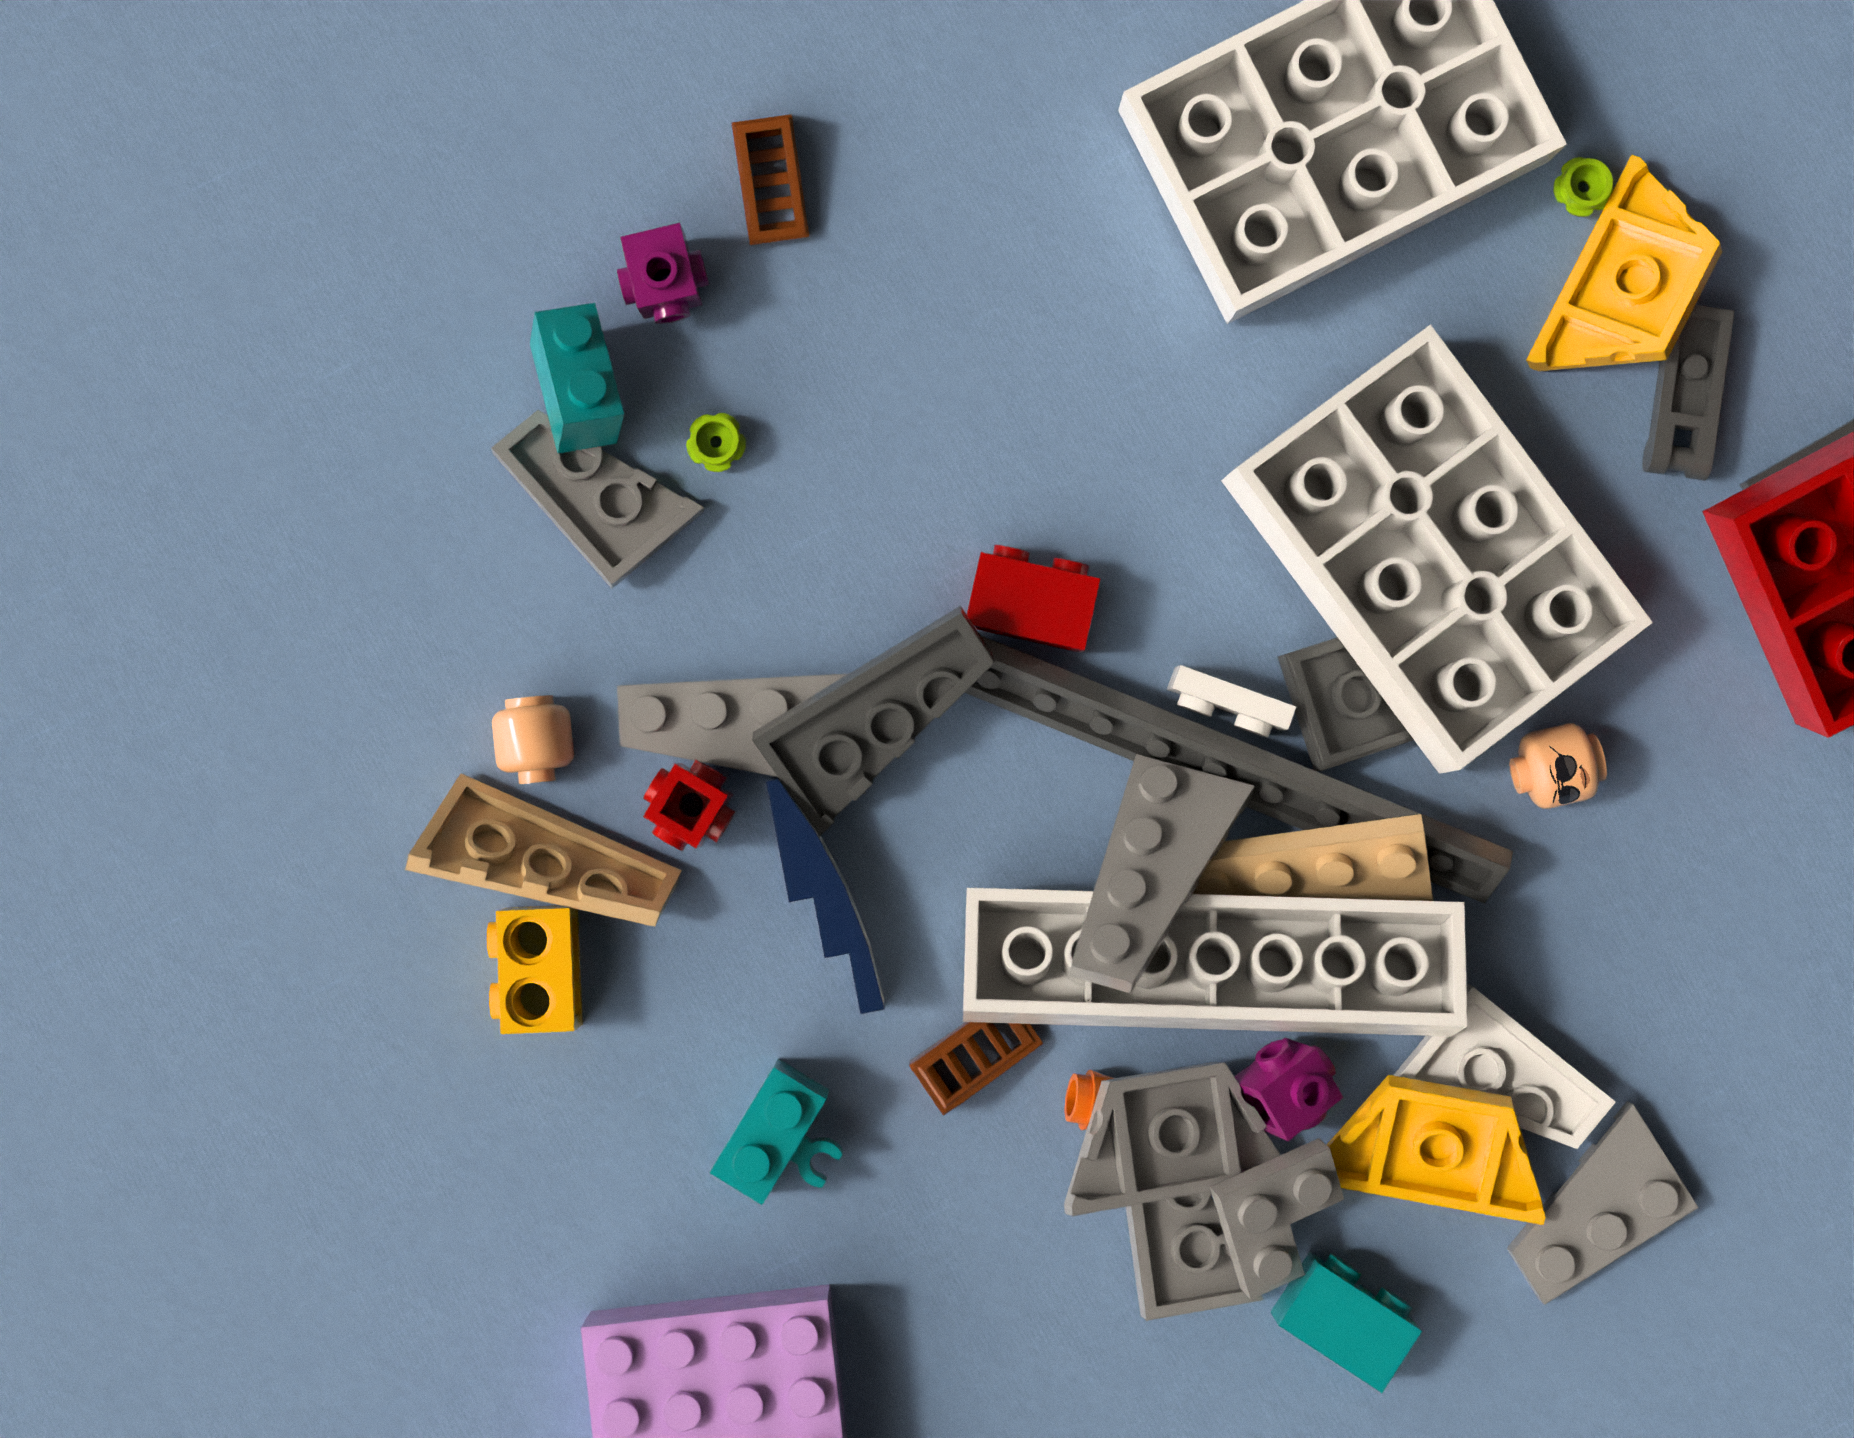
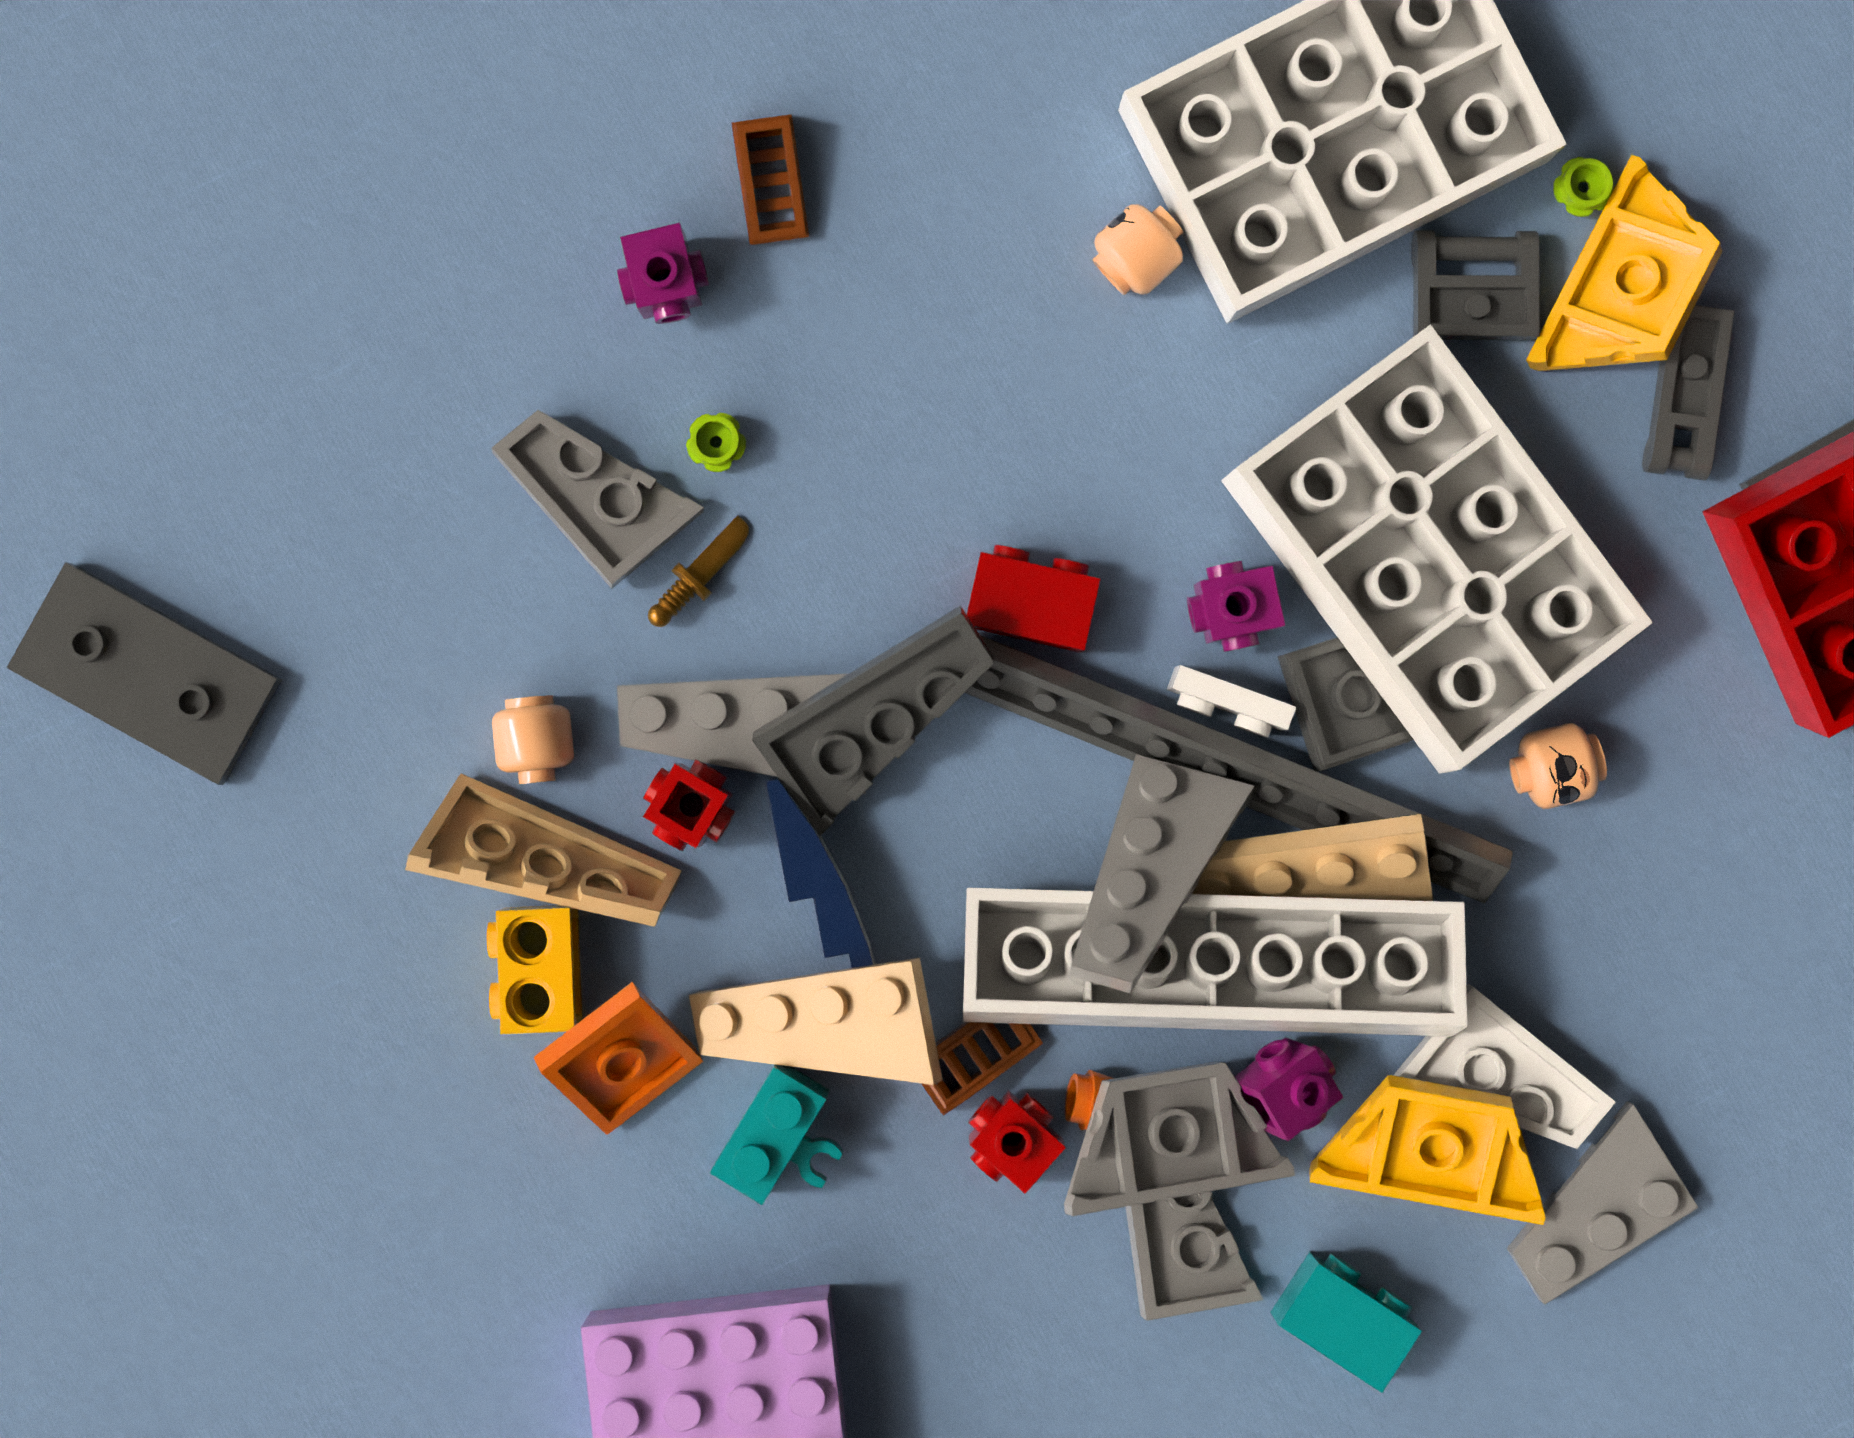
(144, 673): none -> dark grey plate
(576, 377): teal brick -> none
(618, 1058): none -> orange plate
(699, 573): none -> pearl gold piece
(832, 1021): none -> wing
(1018, 1161): none -> red brick
(1138, 249): none -> light nougat head
(1256, 597): none -> magenta brick
(1263, 1203): light grey plate -> none
(1476, 304): none -> dark grey plate

